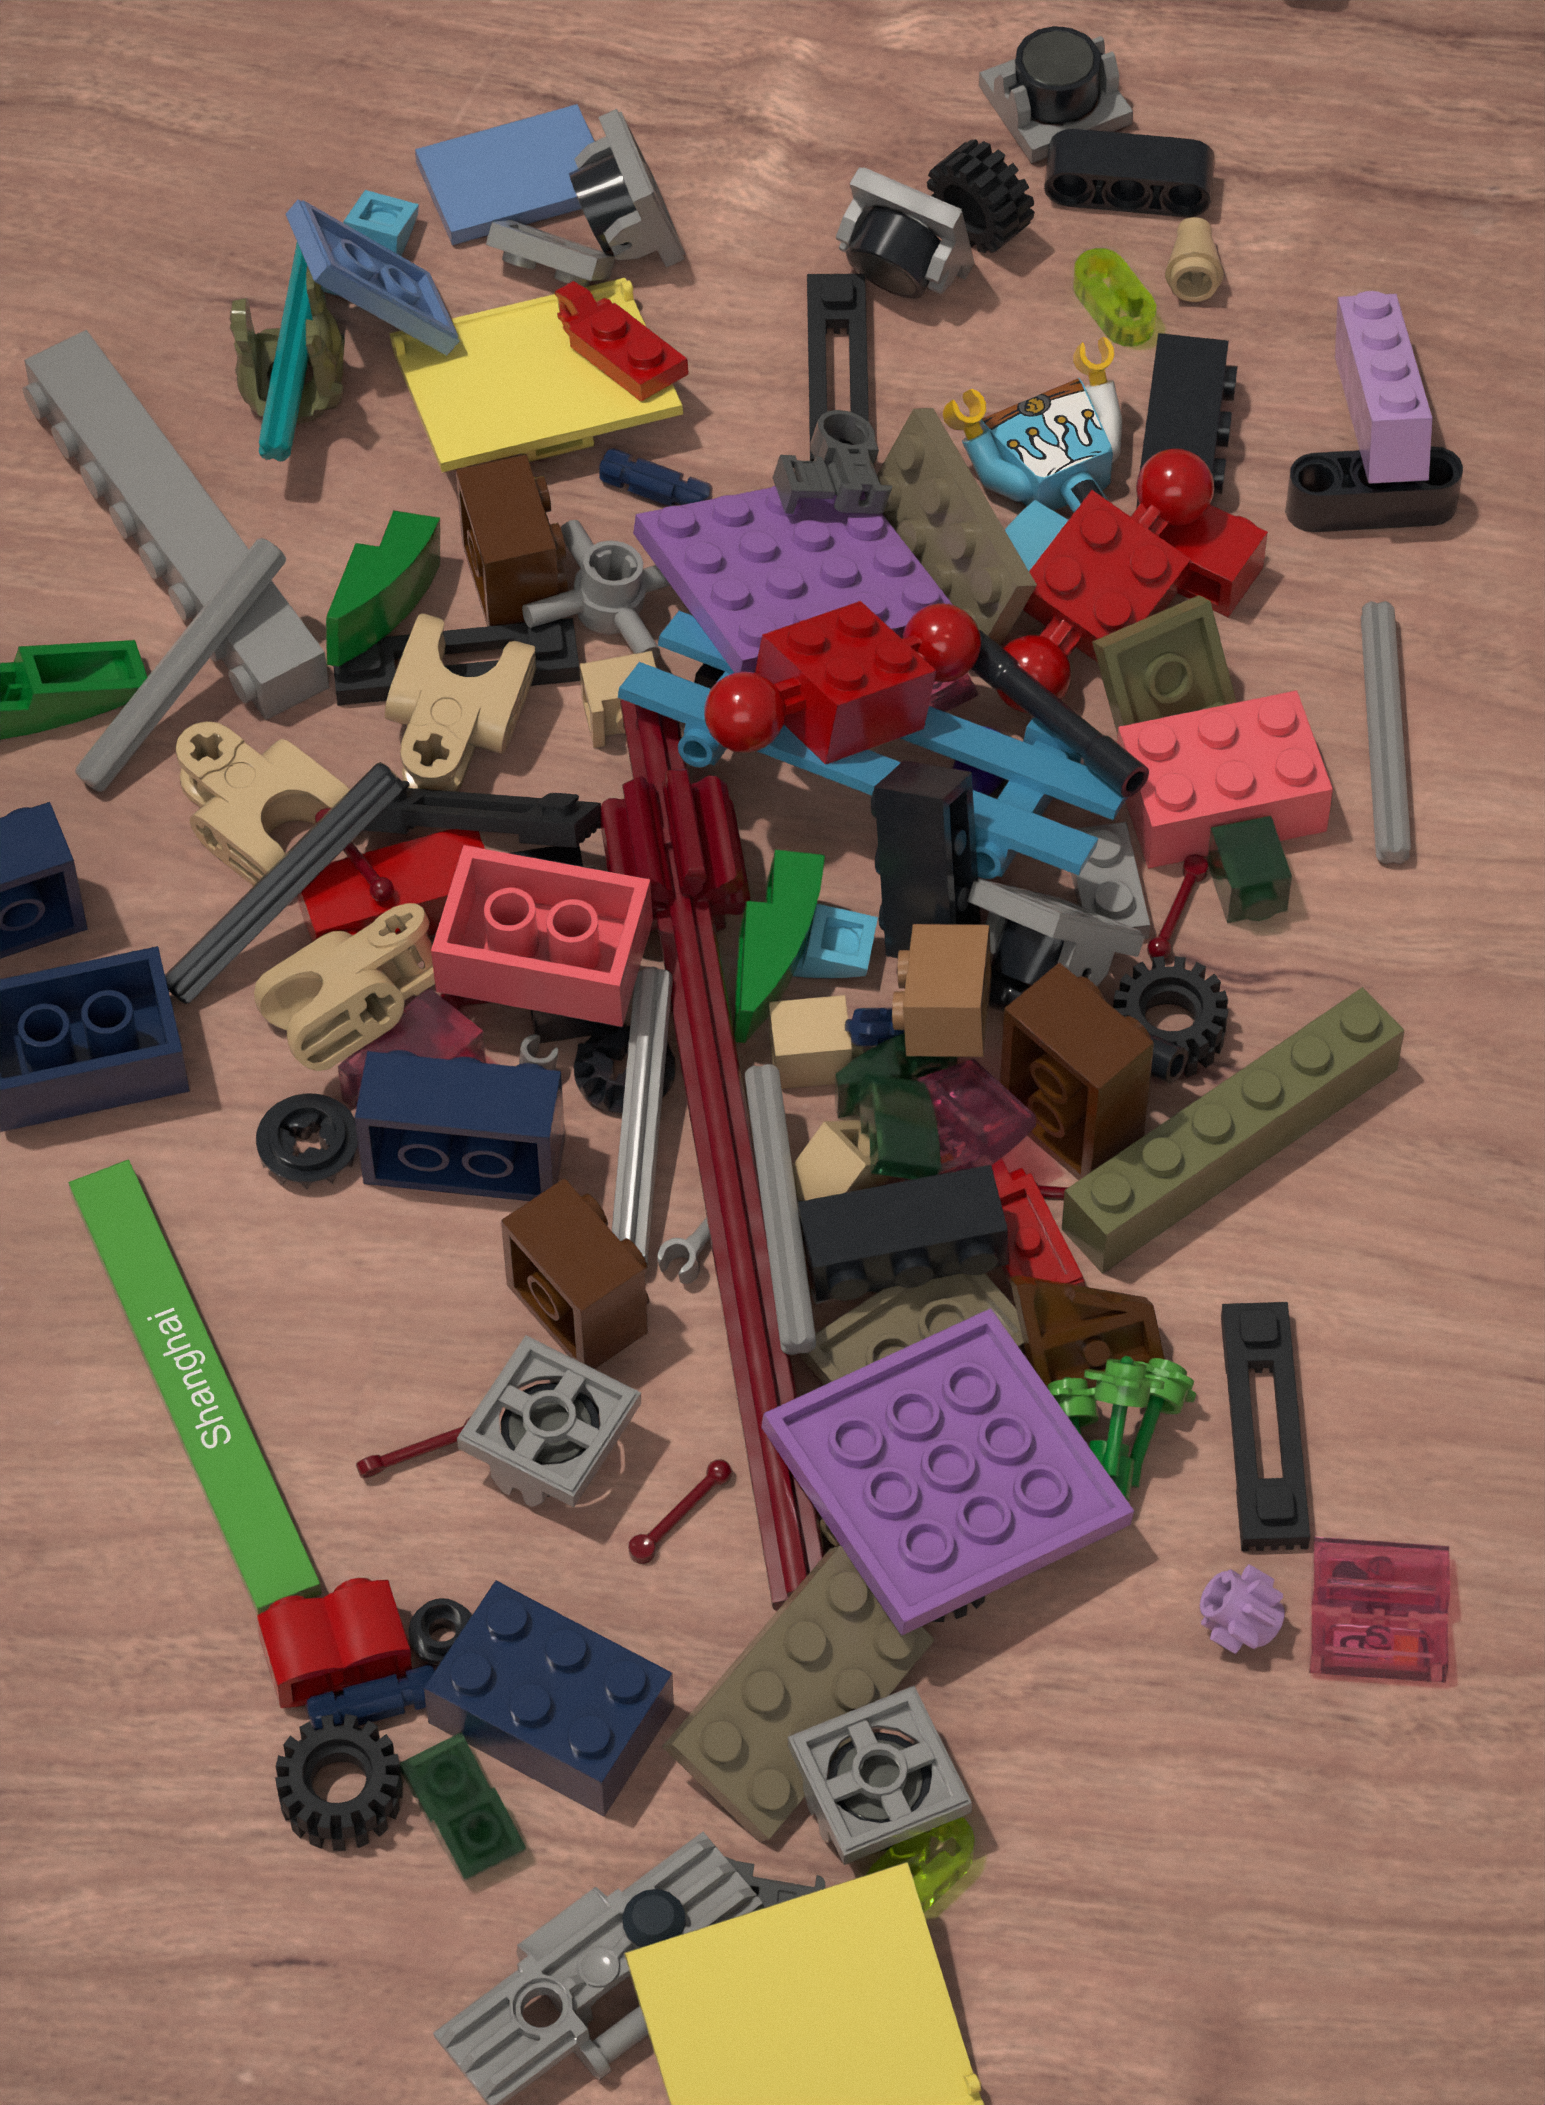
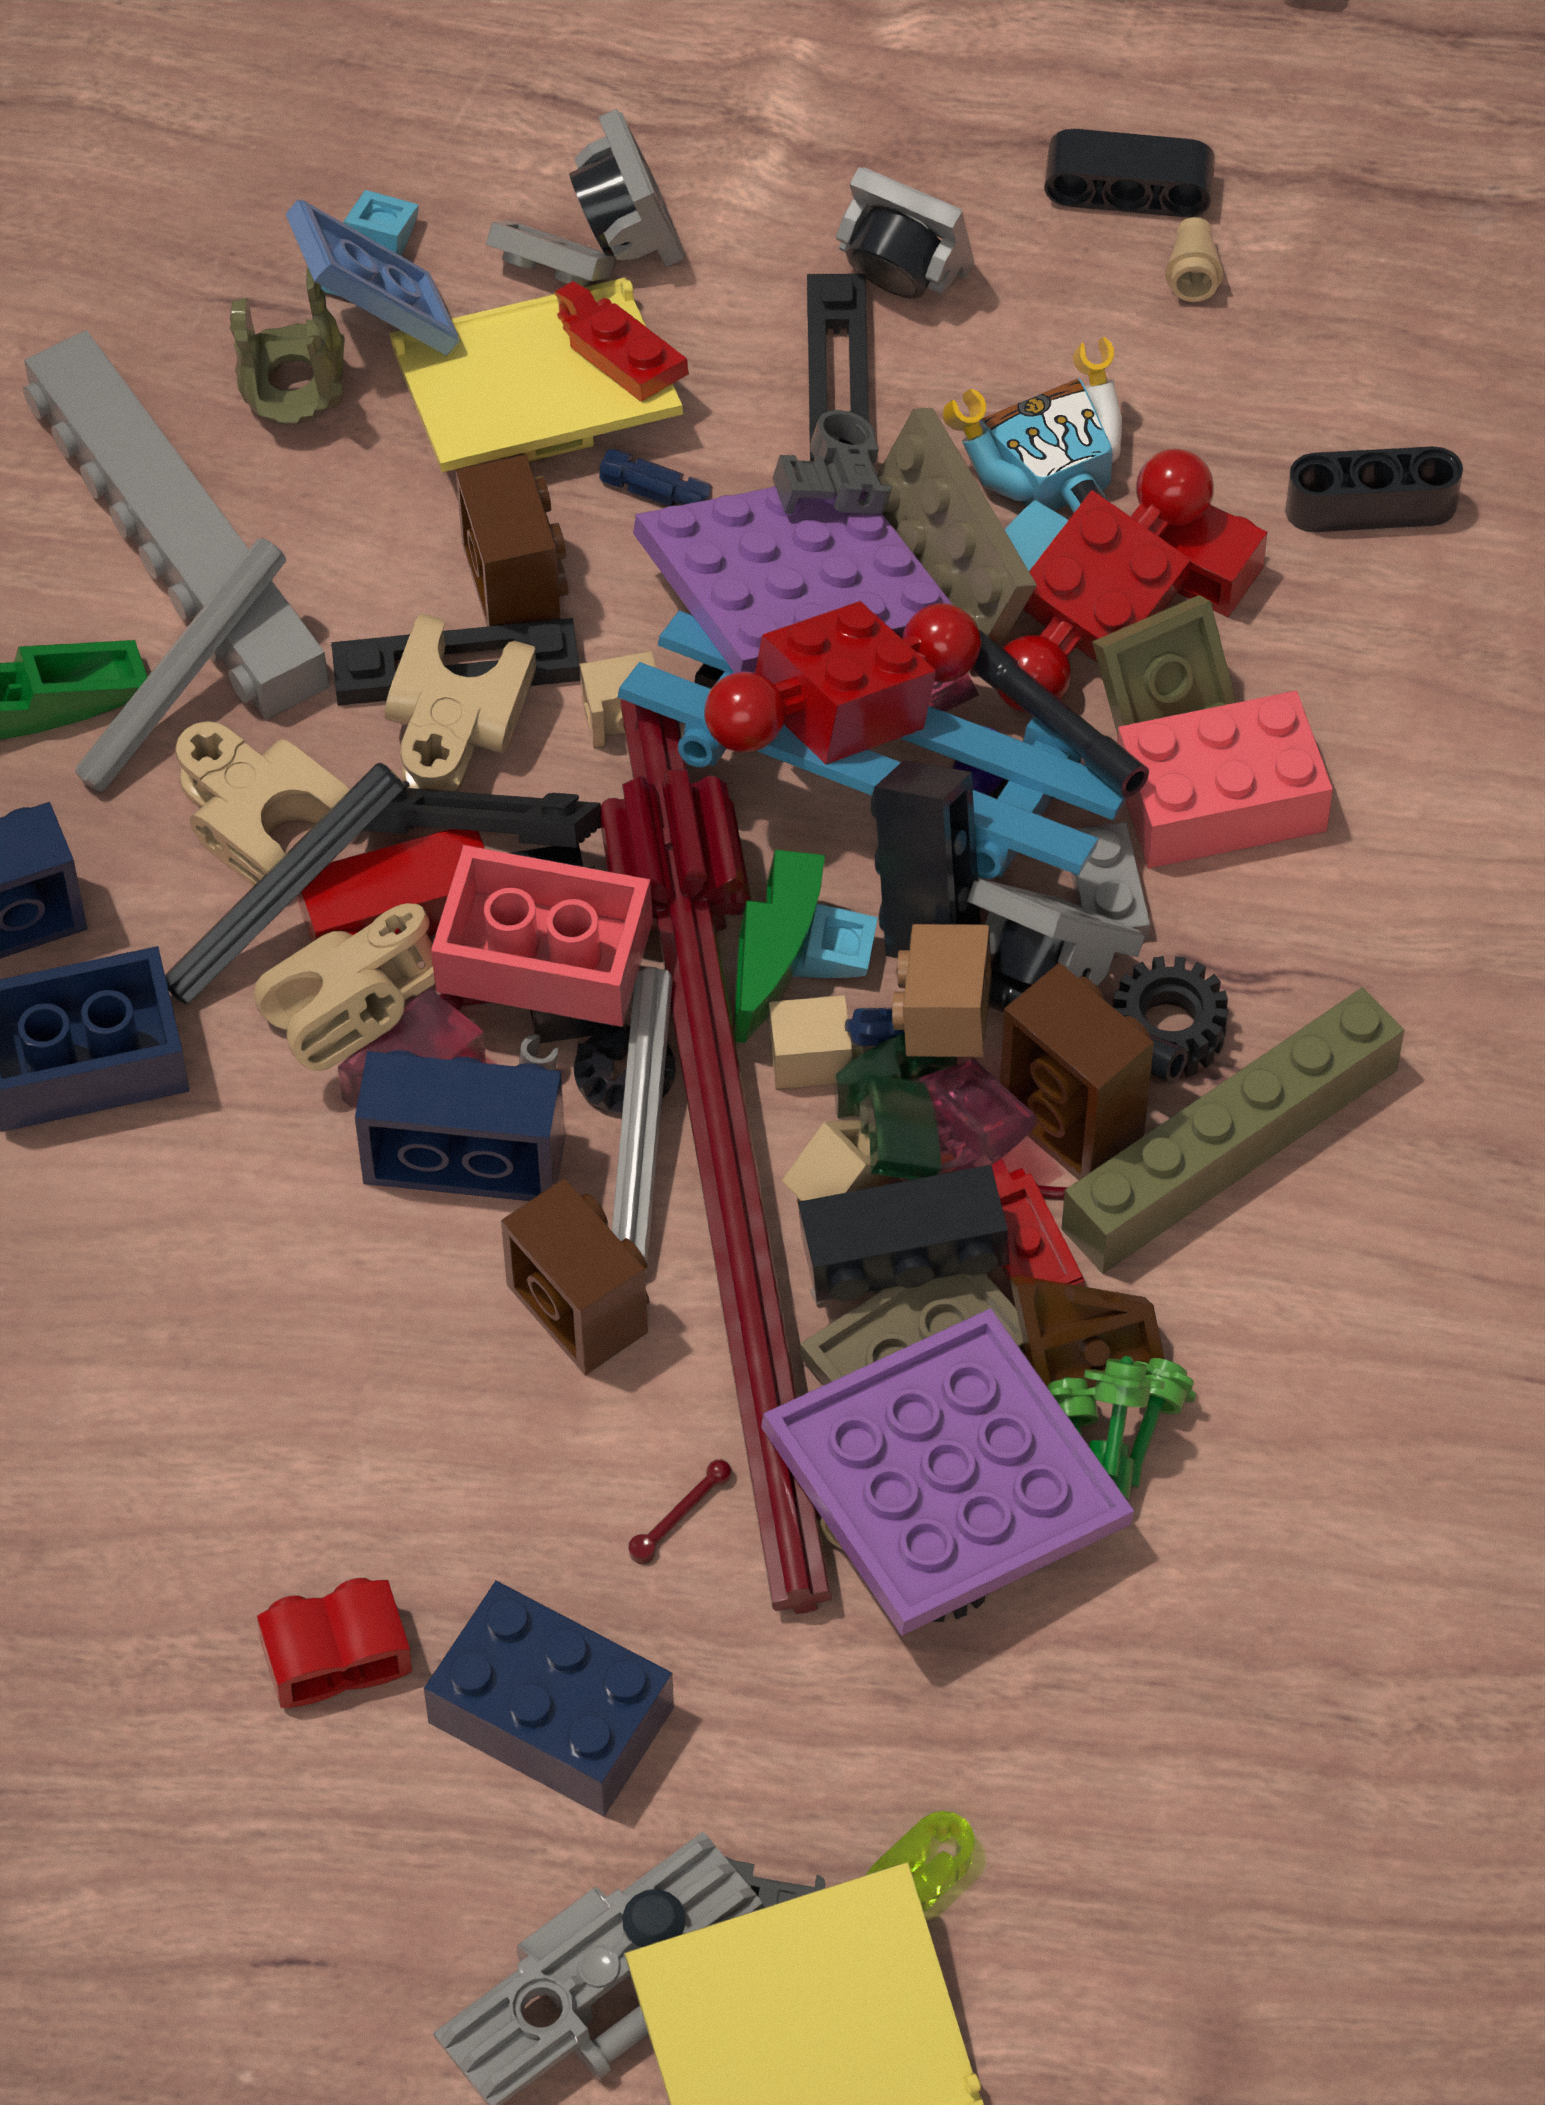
(194, 1387): bright green tile -> none
(288, 368): teal axle -> none
(301, 1117): black gear -> none
(343, 1819): black tyre -> none
(372, 1699): dark blue axle -> none
(376, 1464): dark red hinge -> none
(380, 887): dark red hinge -> none
(382, 585): green slope -> none
(433, 1616): black plate -> none
(461, 1807): clear green slope -> none
(505, 173): medium blue tile -> none
(550, 1430): light grey piece -> none
(605, 591): light grey bar -> none
(684, 1248): light grey hand -> none
(780, 1210): light grey axle -> none
(809, 1663): dark tan plate -> none
(878, 1782): light grey piece -> none
(985, 192): black tyre -> none
(1056, 82): piece -> none
(1123, 291): clear neon green beam -> none
(1187, 400): black brick -> none
(1194, 870): dark red hinge -> none
(1242, 1609): lavender gear -> none
(1249, 870): clear green brick -> none
(1269, 1509): black container -> none
(1379, 1609): clear pink slope -> none
(1383, 388): lavender brick -> none
(1385, 733): light grey axle -> none

